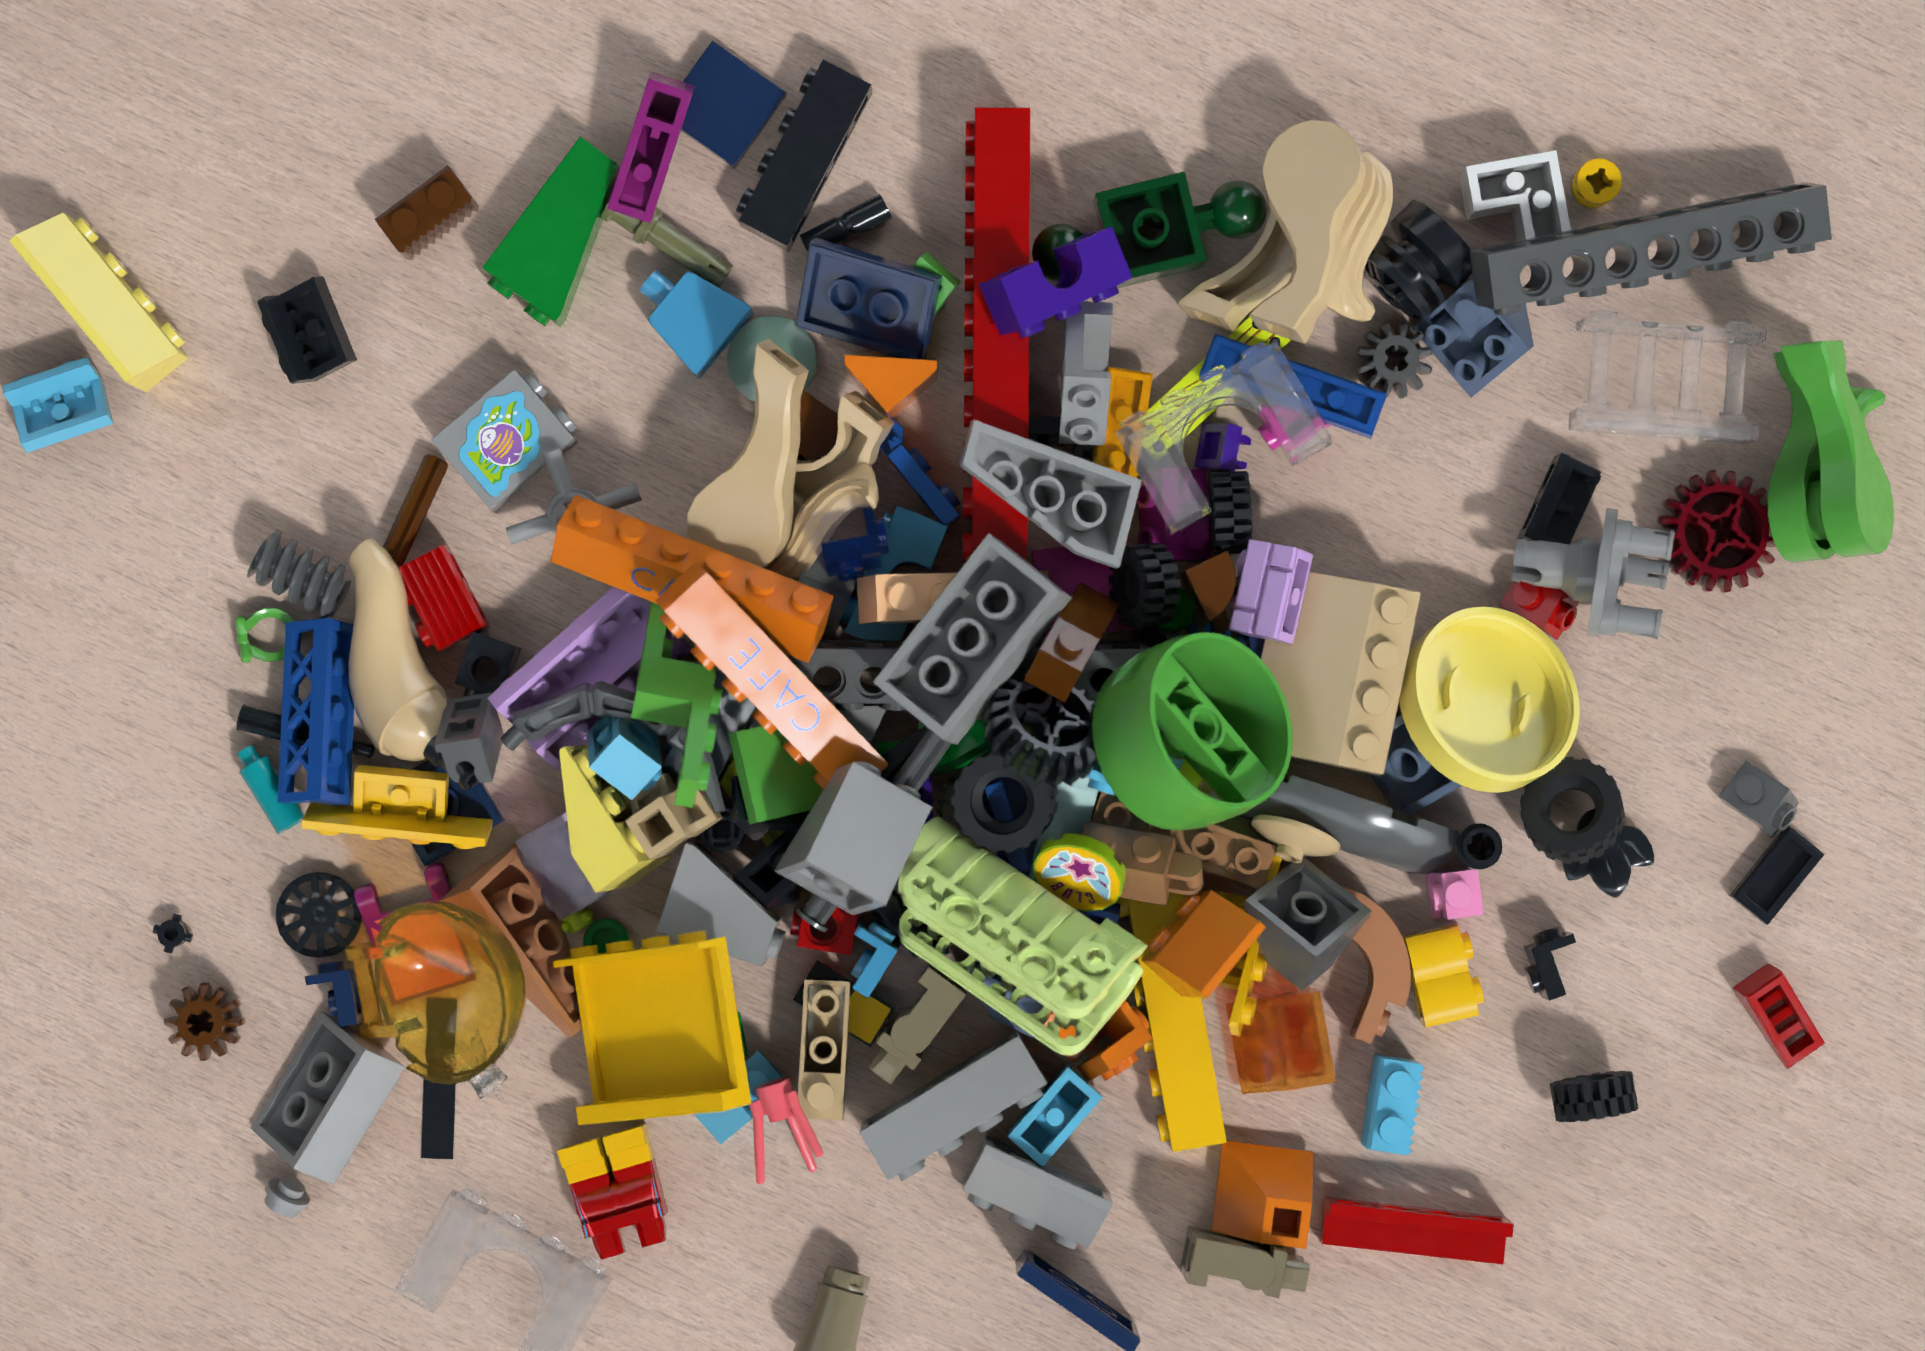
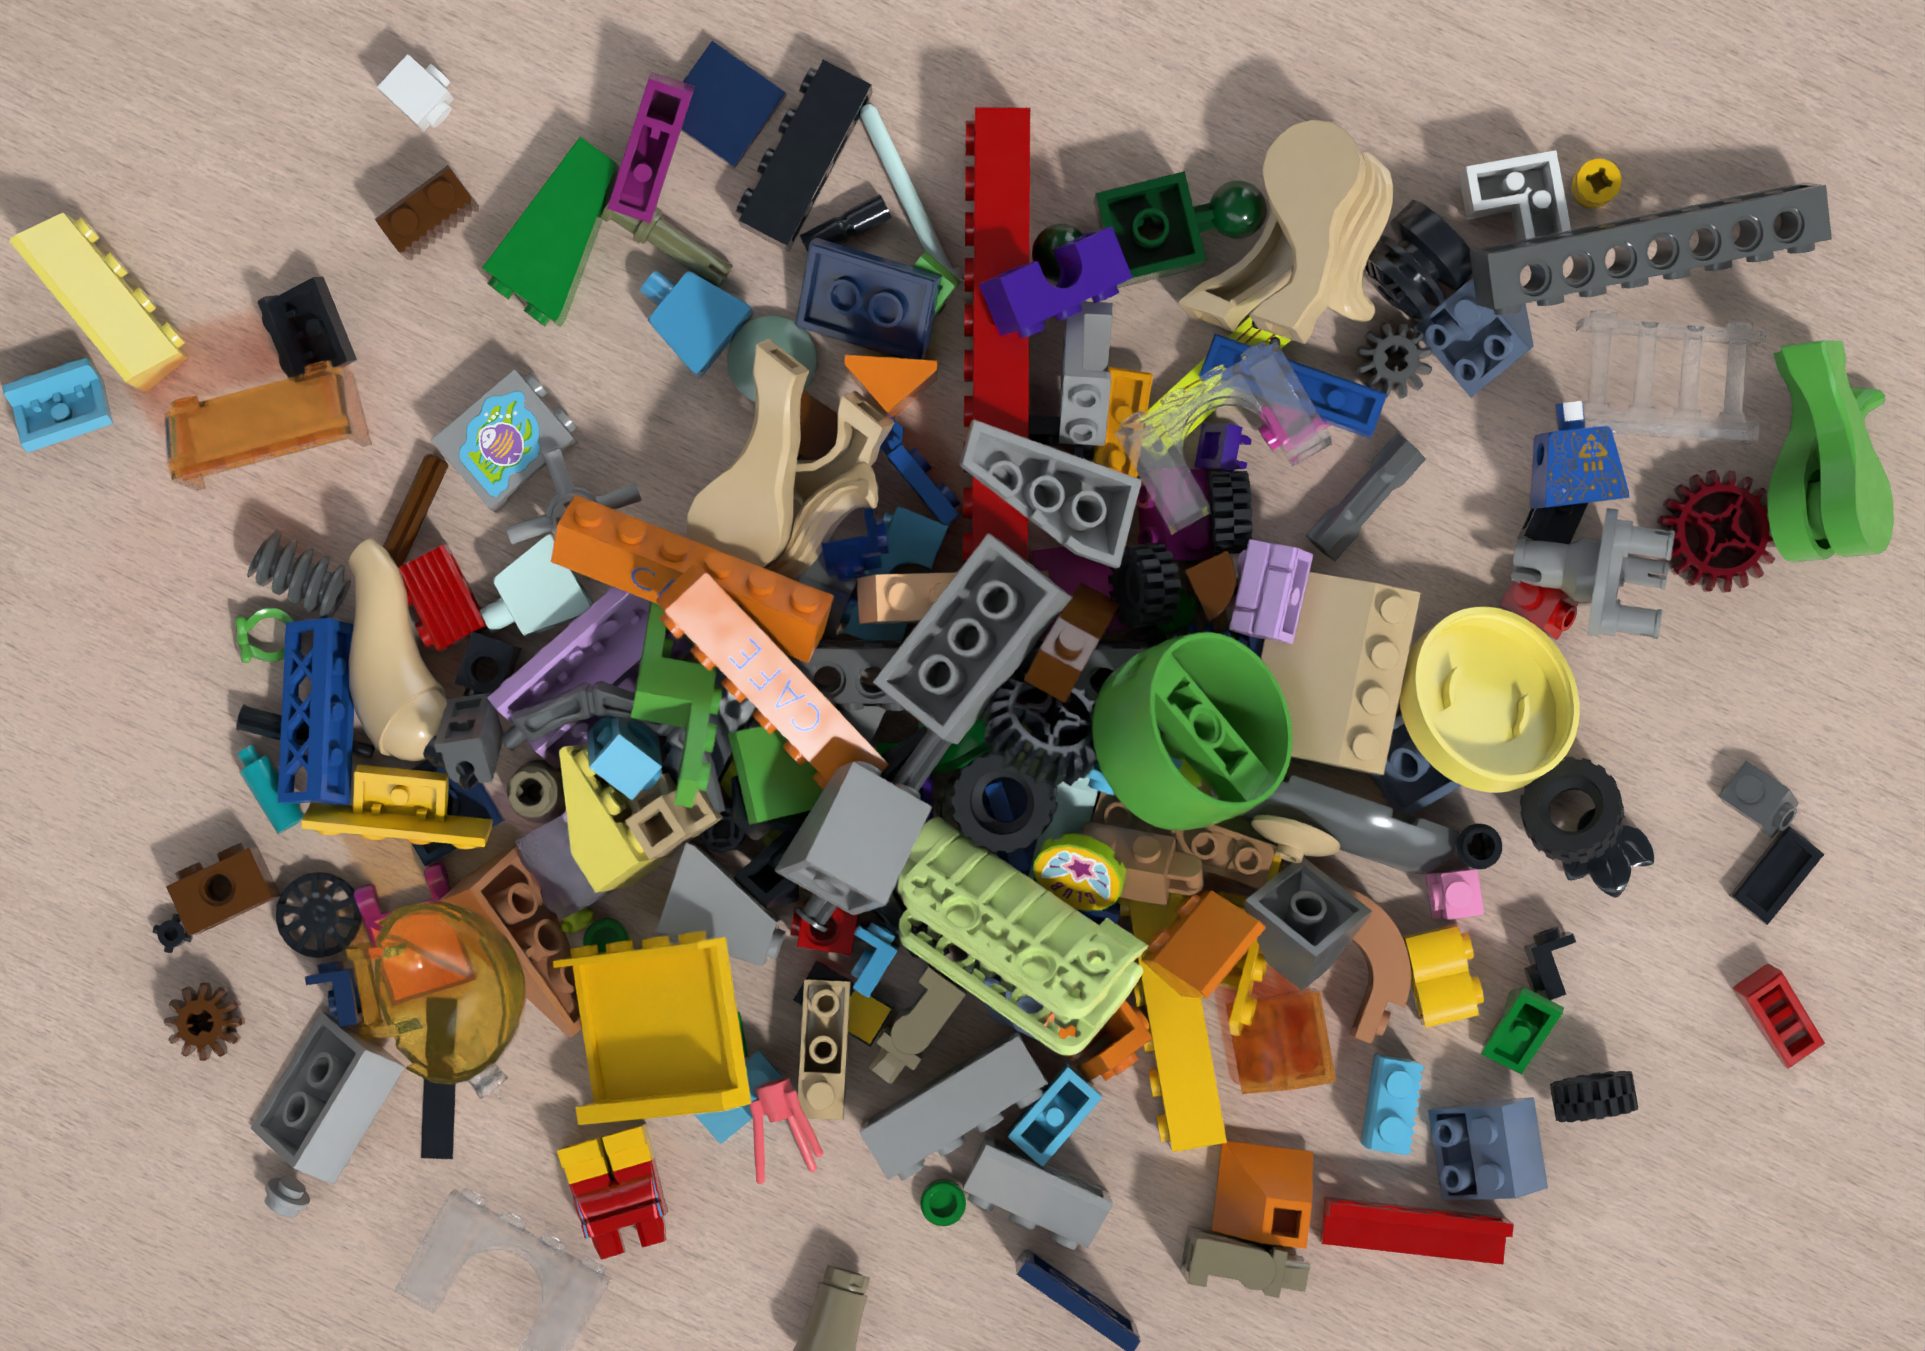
(250, 888): none -> reddish brown brick
(262, 423): none -> clear orange windscreen
(418, 92): none -> white brick
(536, 593): none -> light aqua torso
(552, 794): none -> dark tan plant
(905, 188): none -> light aqua bar
(943, 1202): none -> green tile
(1344, 521): none -> dark grey axle
(1488, 1149): none -> sand blue slope
(1521, 1029): none -> green slope
(1575, 462): none -> torso

